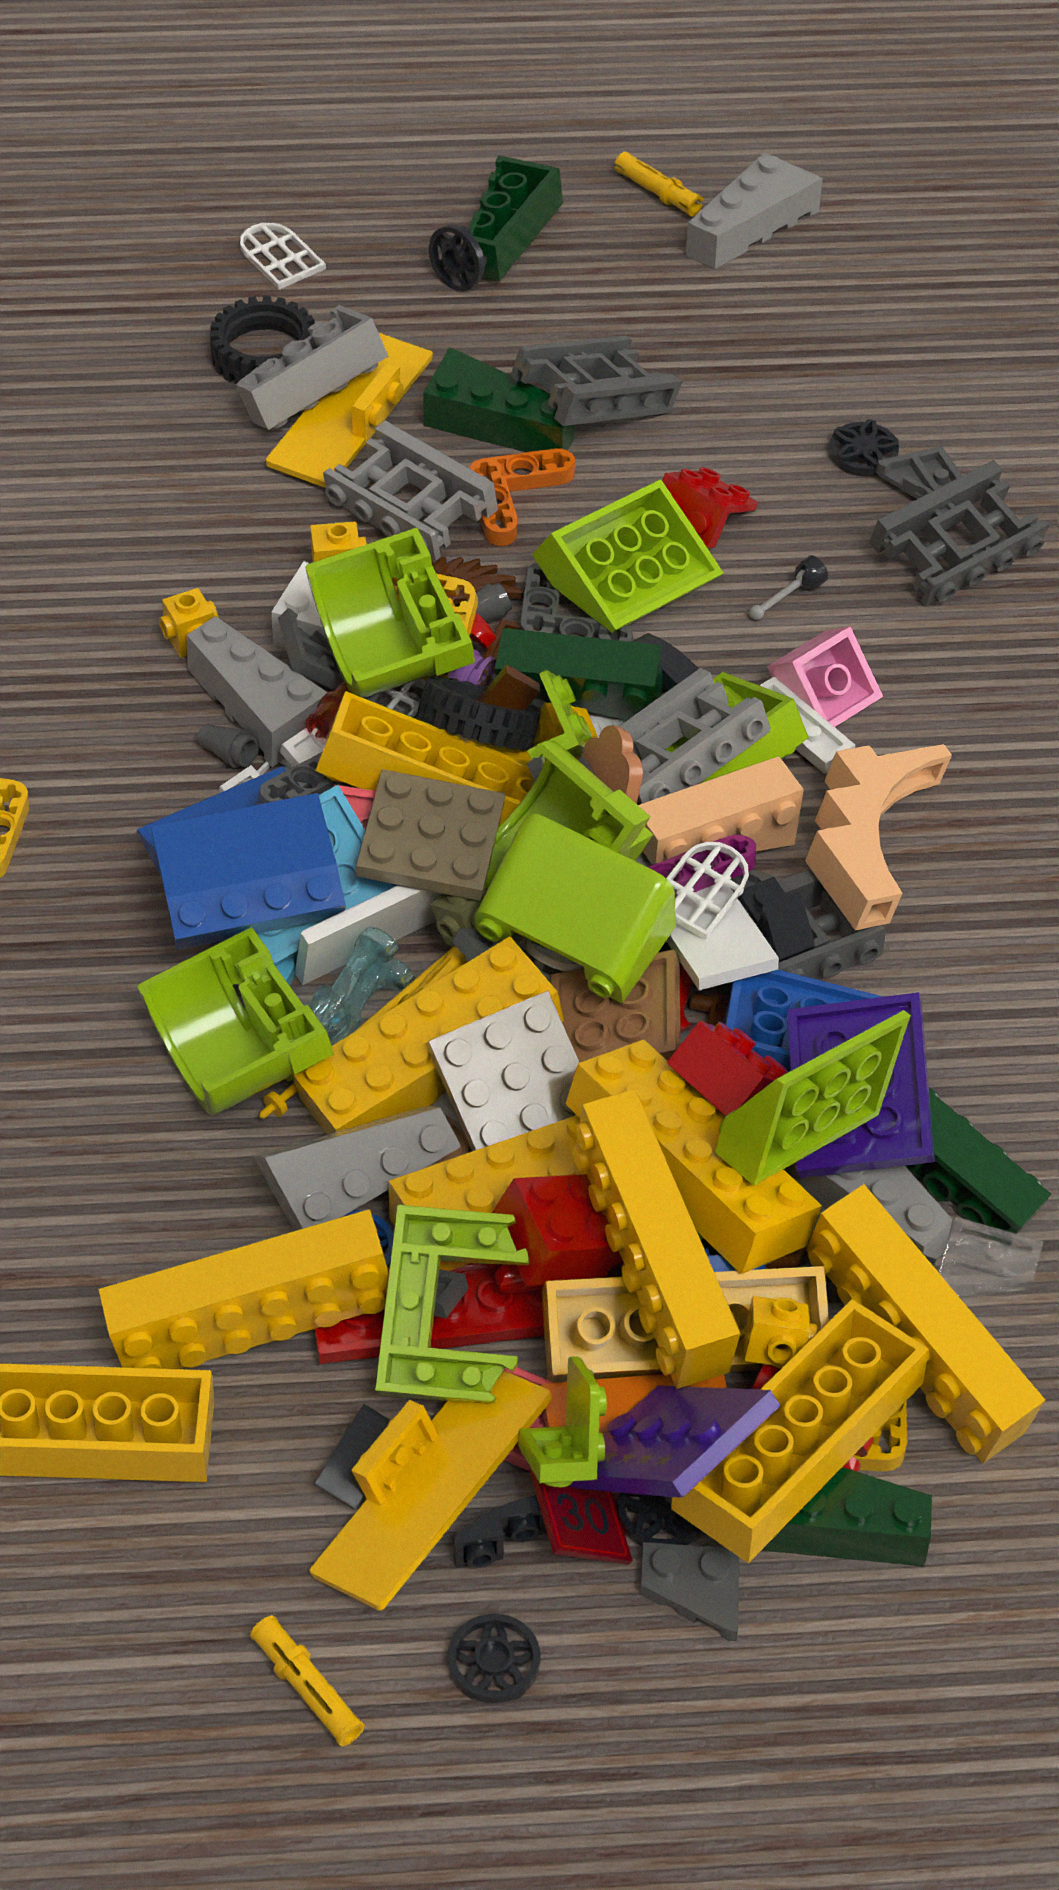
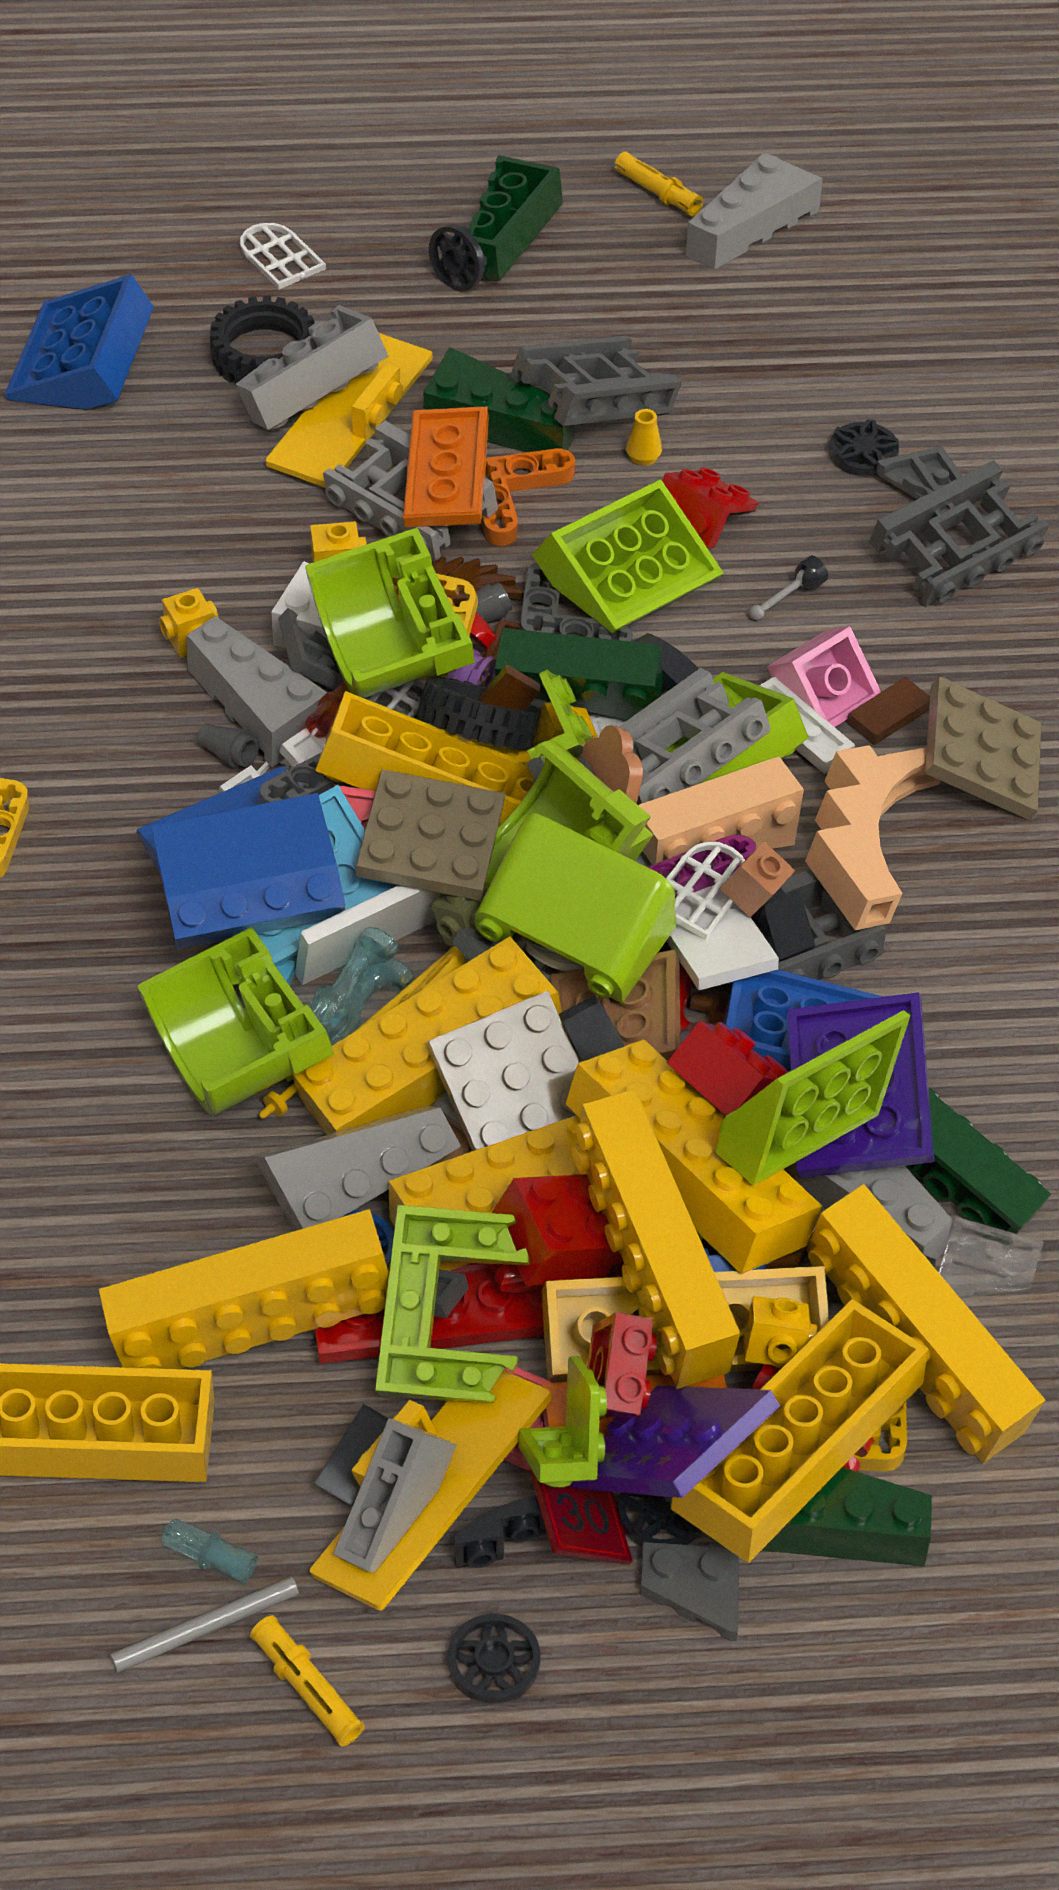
(82, 346): none -> blue slope
(204, 1624): none -> light grey bar
(210, 1550): none -> clear light blue axle
(394, 1492): none -> light grey slope
(446, 467): none -> orange tile
(590, 1029): none -> black slope
(619, 1362): none -> red plate
(644, 439): none -> yellow cone
(757, 879): none -> nougat brick
(889, 710): none -> reddish brown tile
(983, 748): none -> dark tan plate

